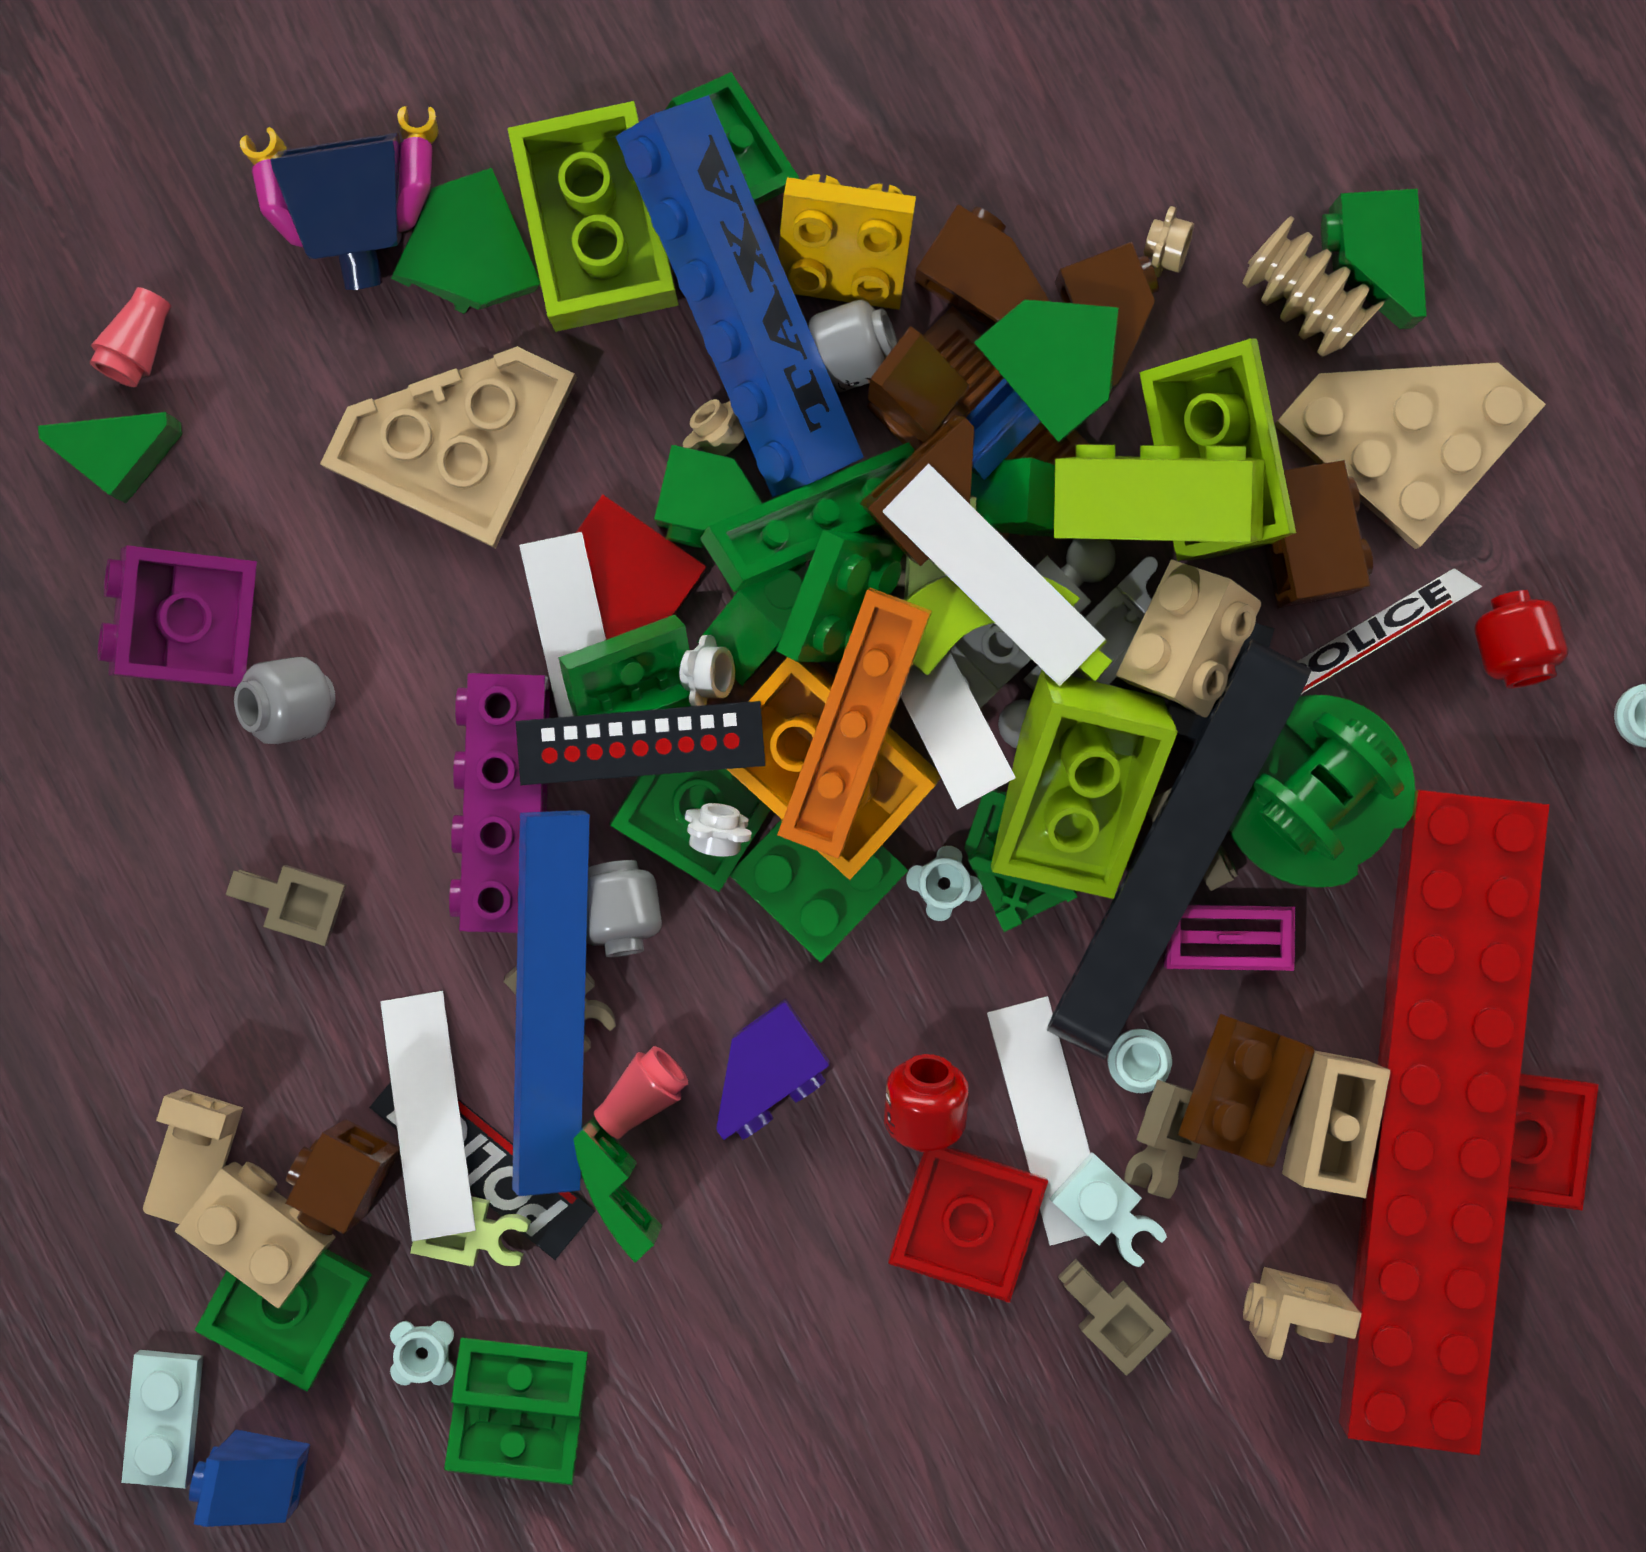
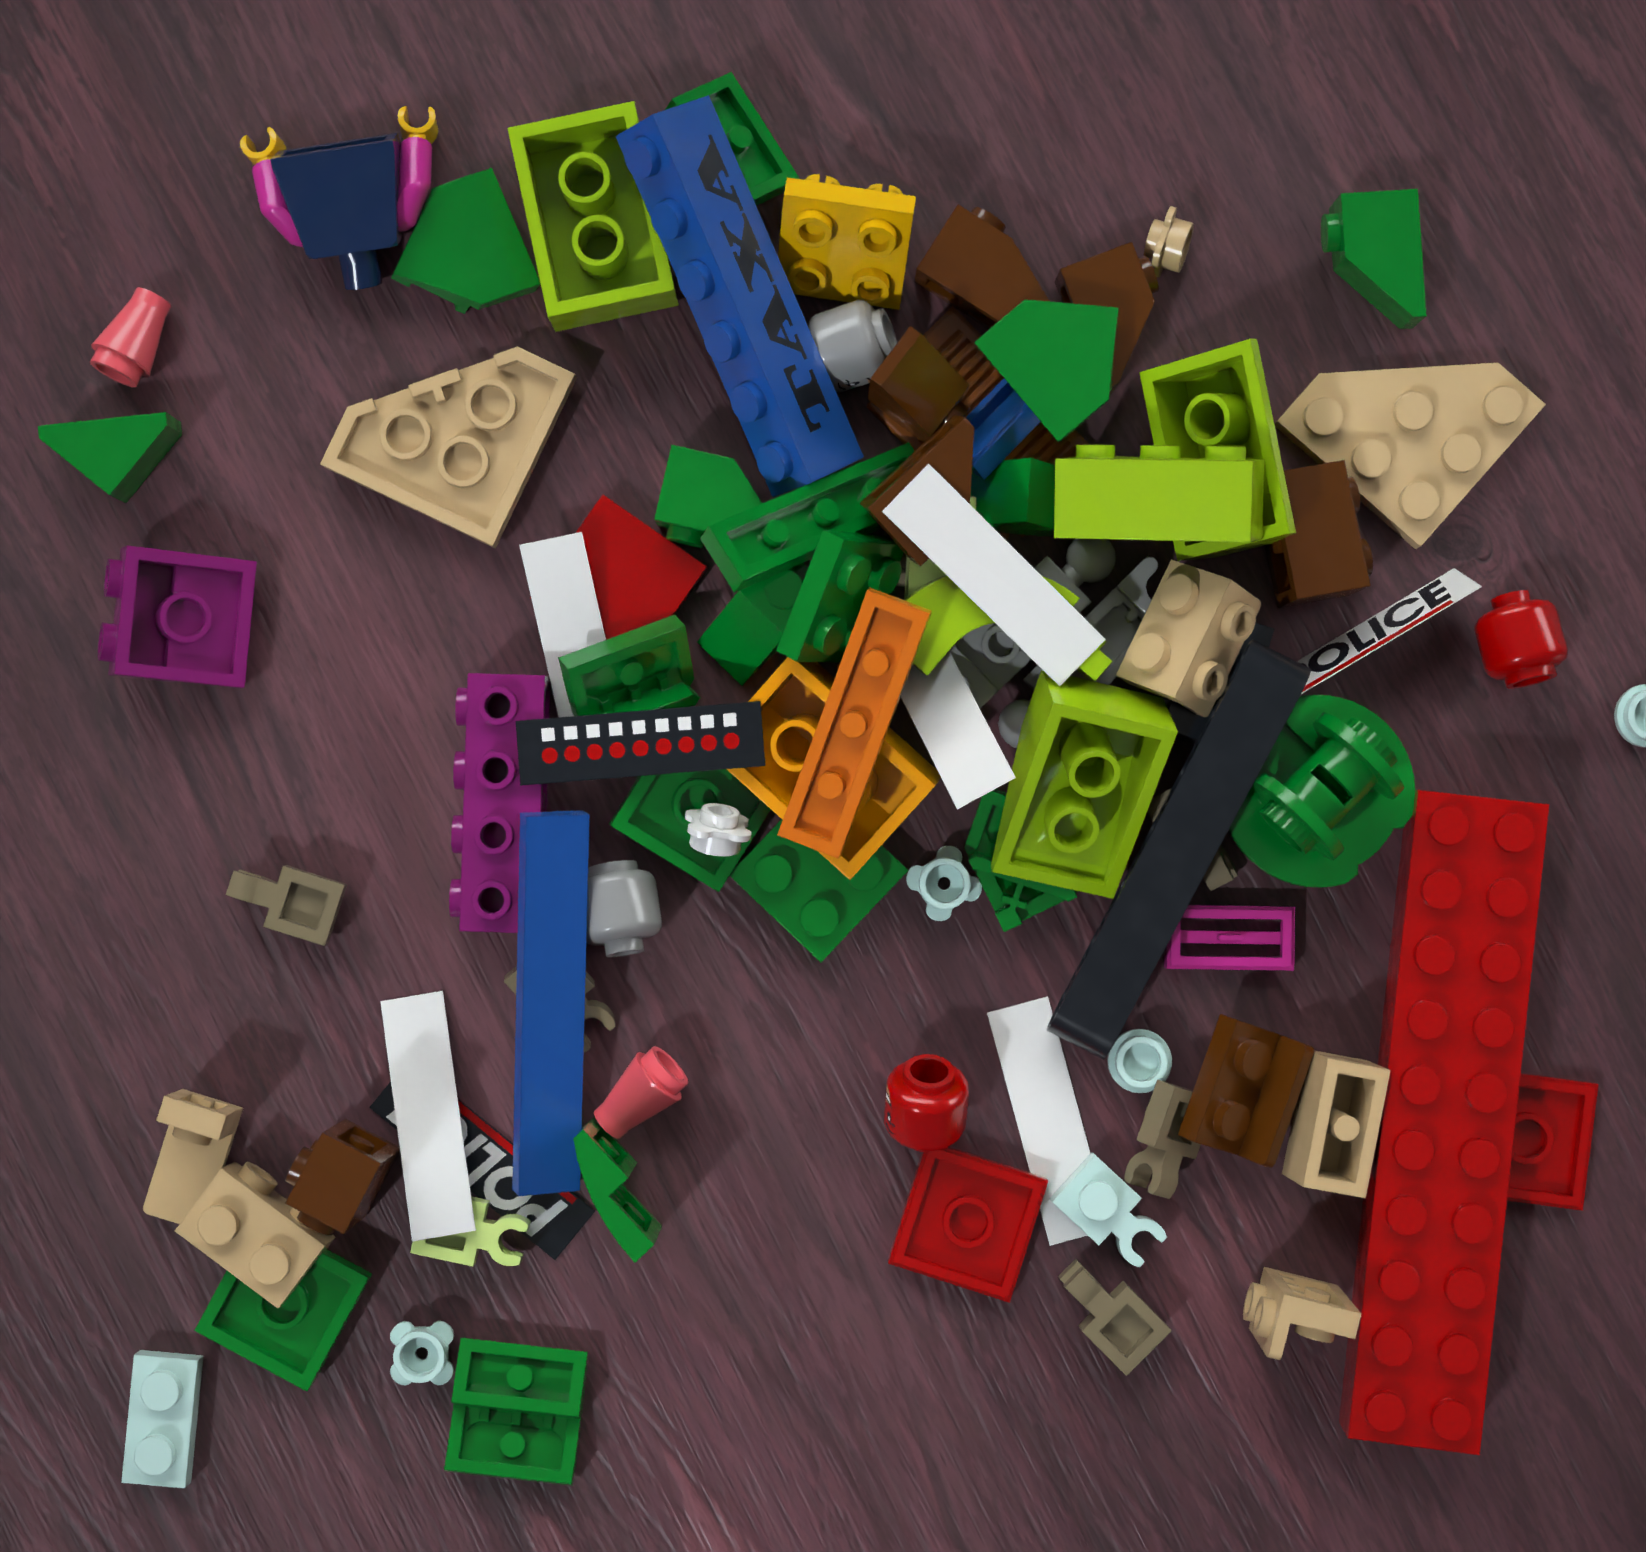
(249, 1480): blue slope -> none
(284, 700): light grey head -> none
(707, 671): white plate -> none
(714, 429): tan plate -> none
(764, 1065): dark purple slope -> none
(1309, 289): tan piece -> none

